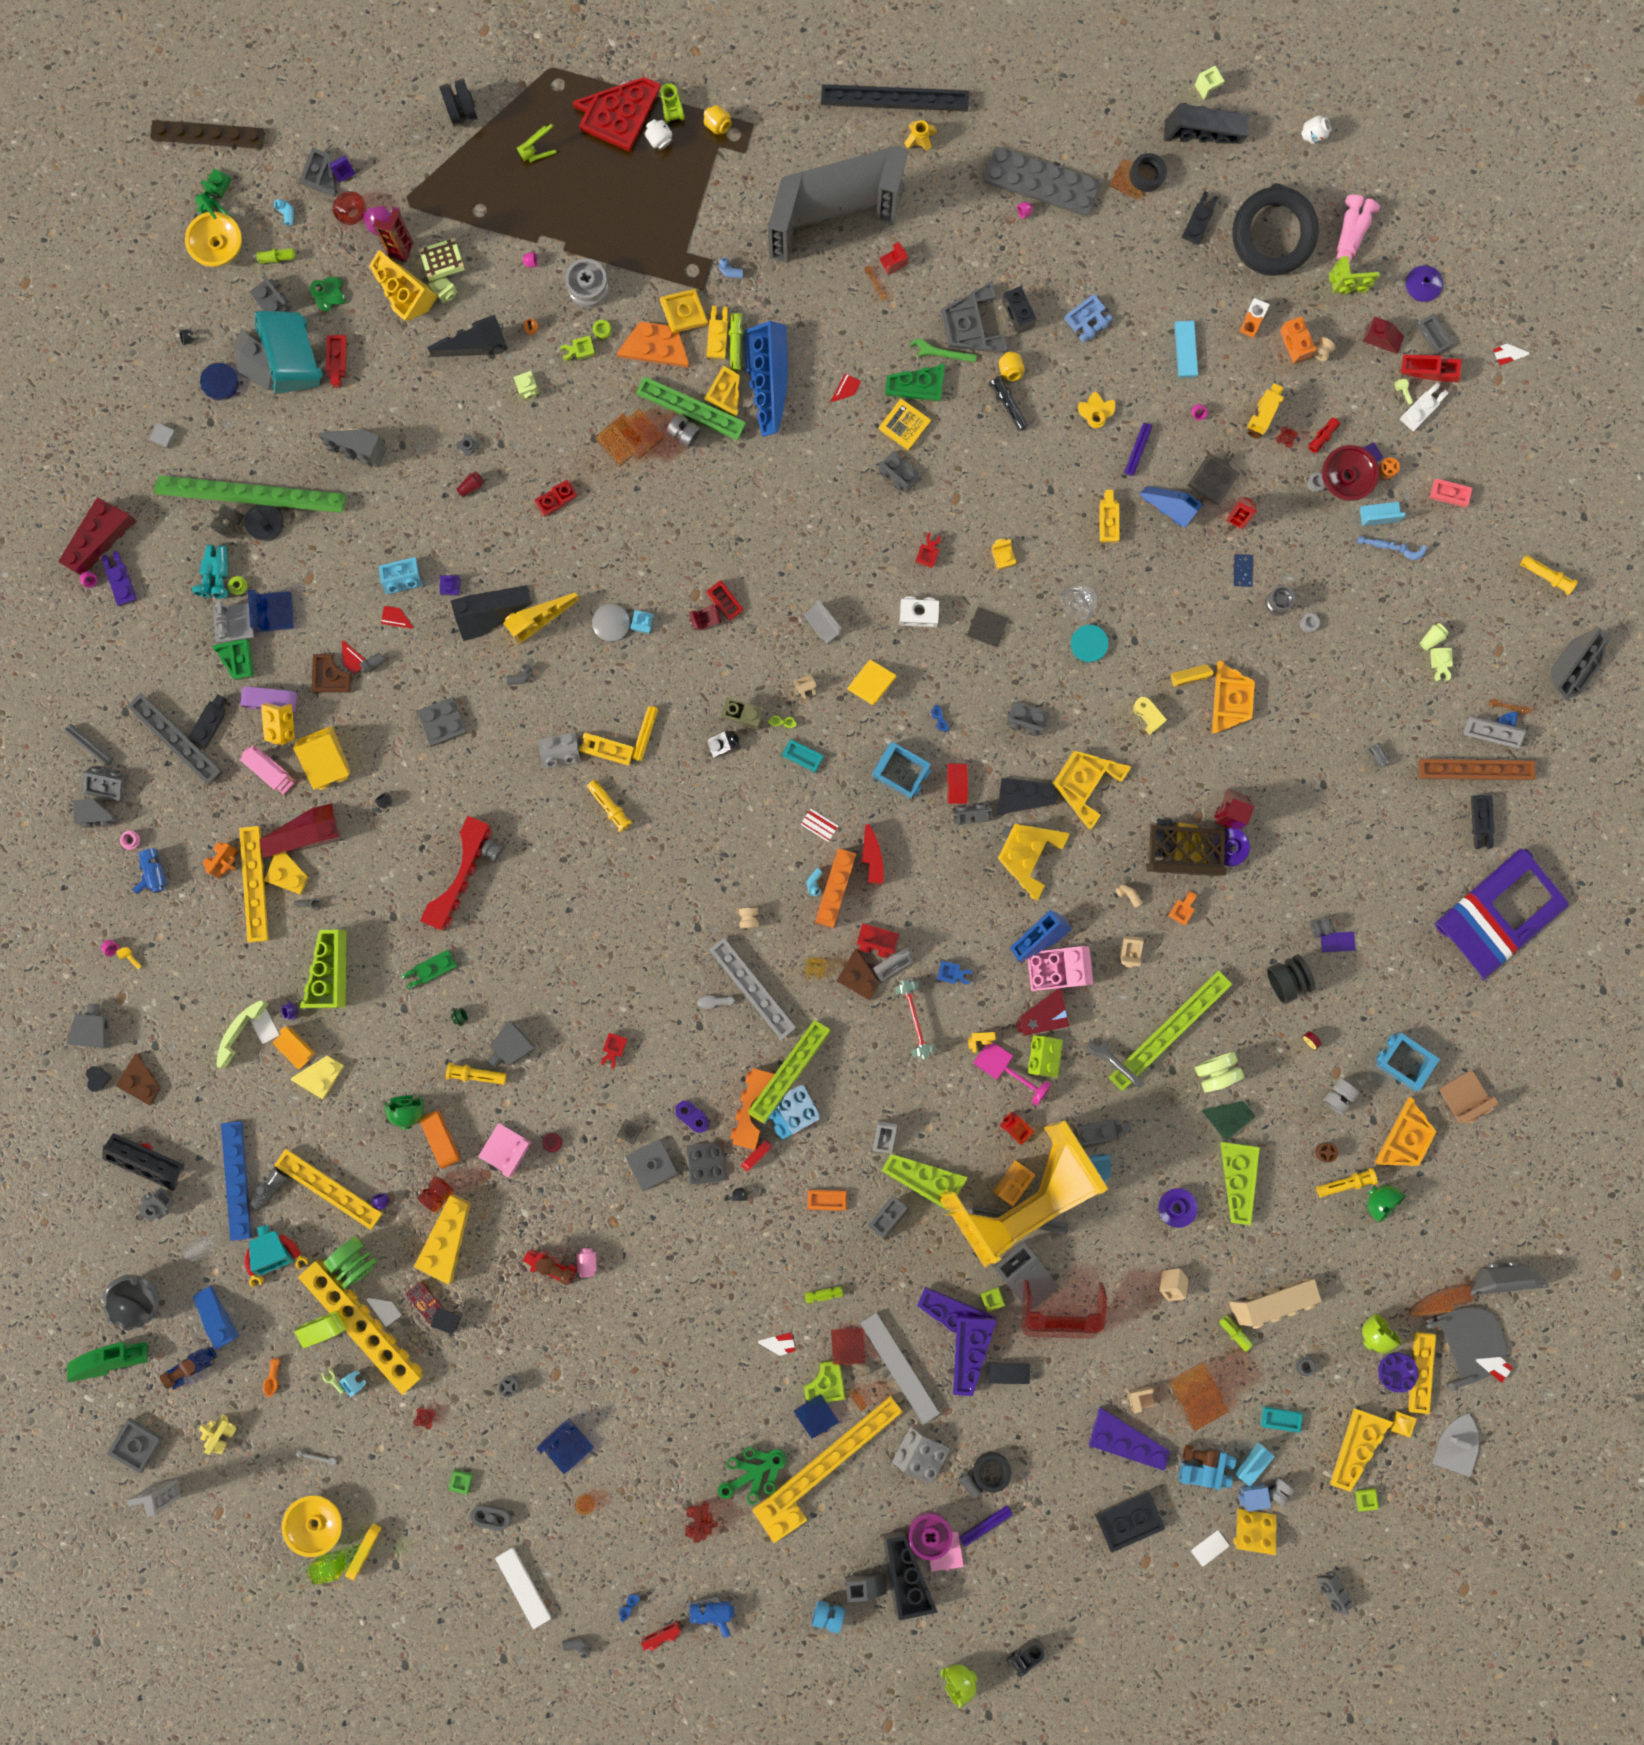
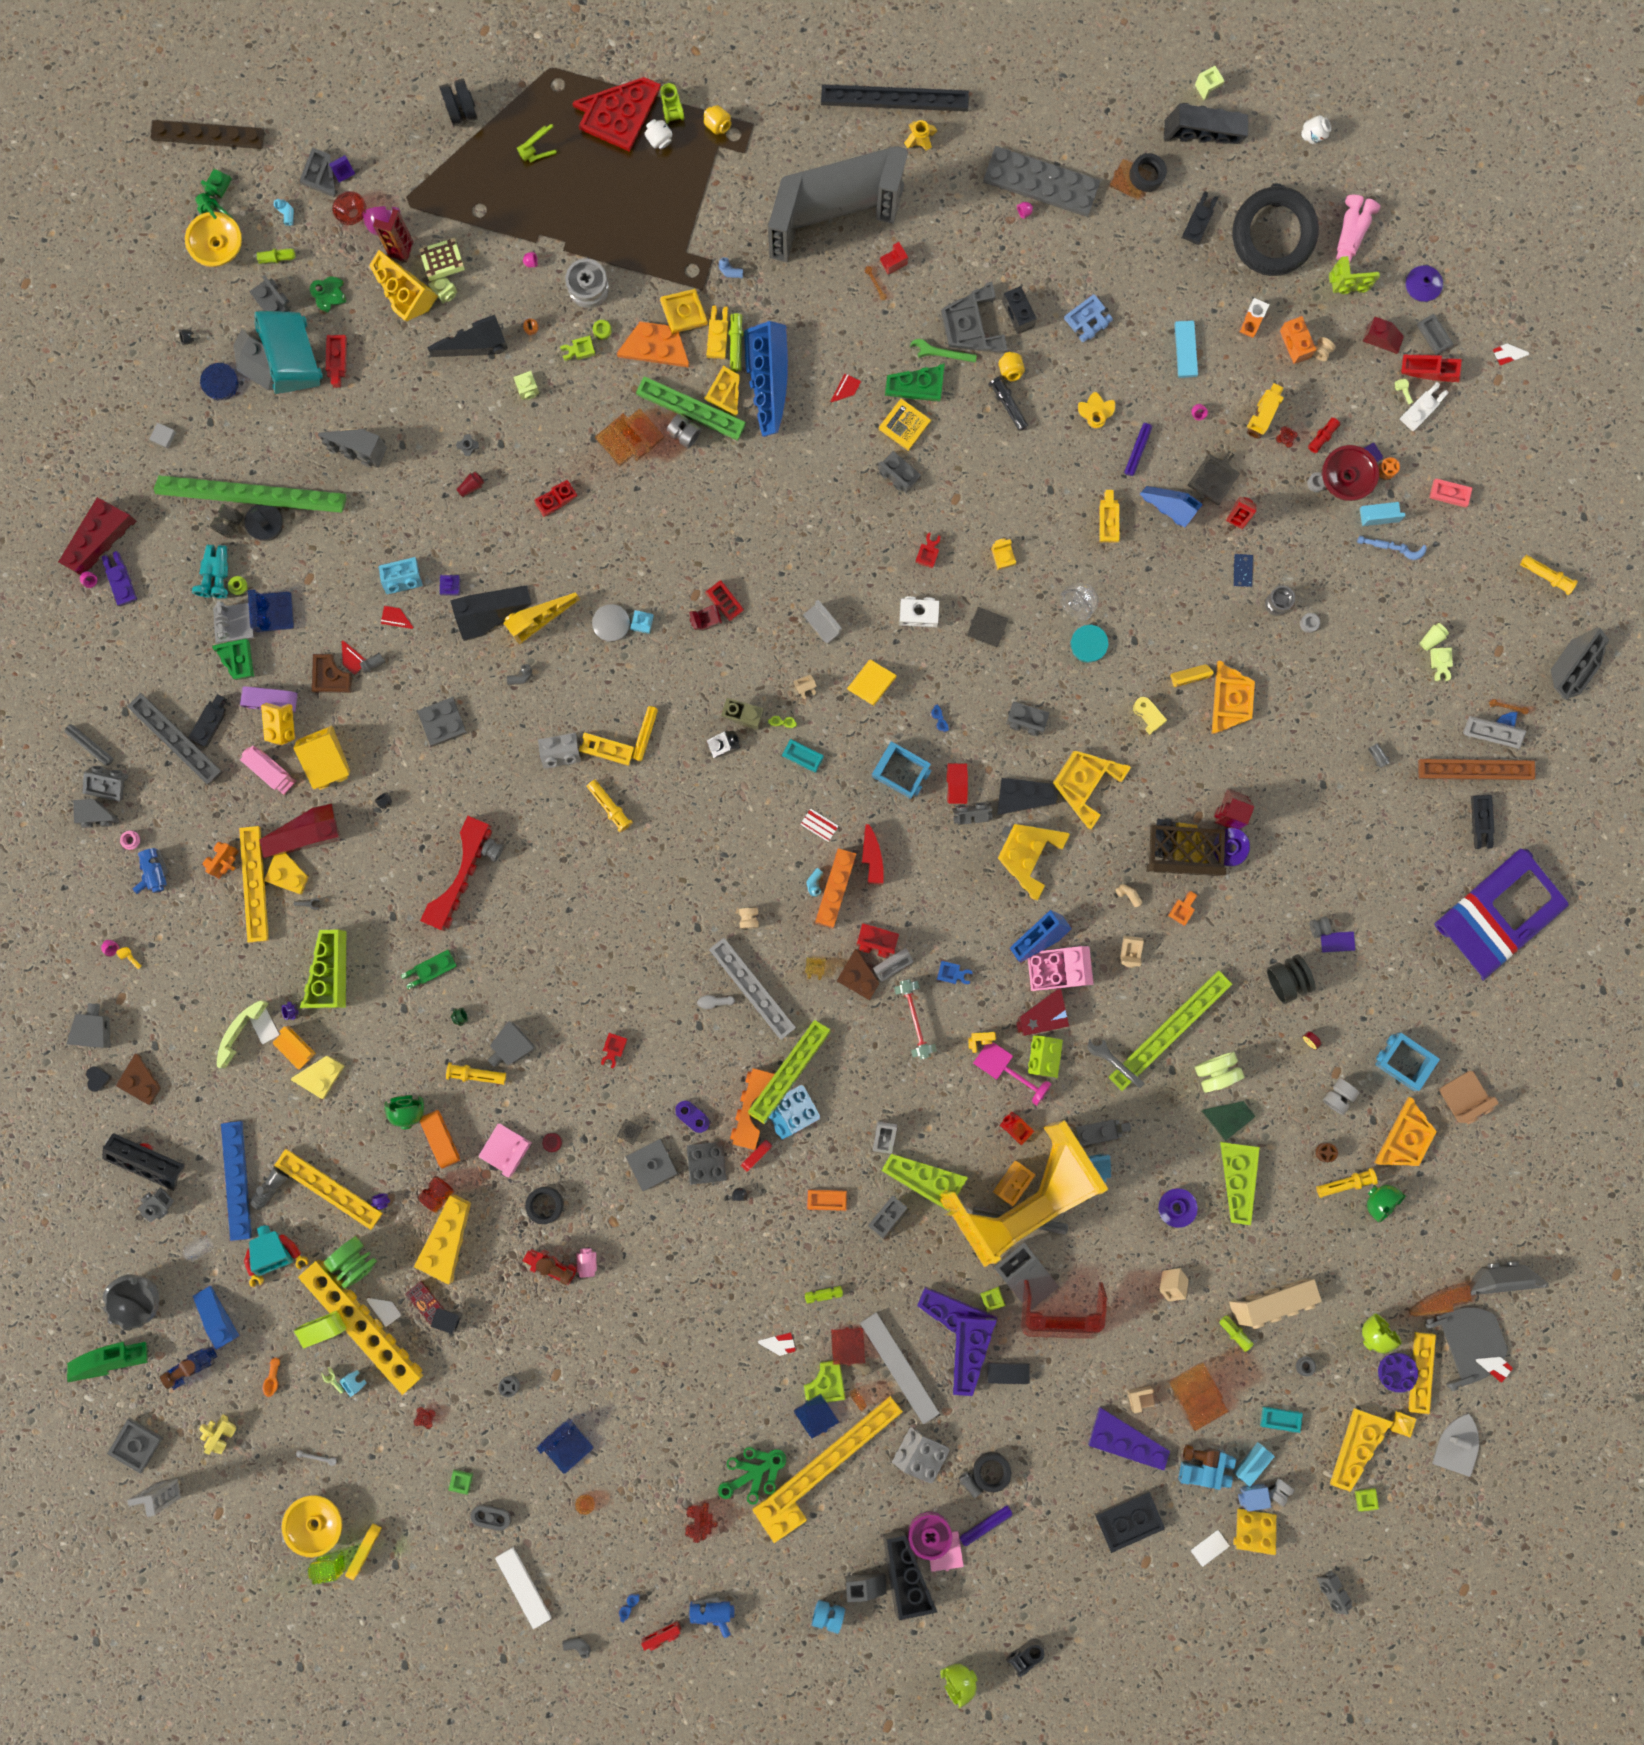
(529, 1205): none -> black tyre

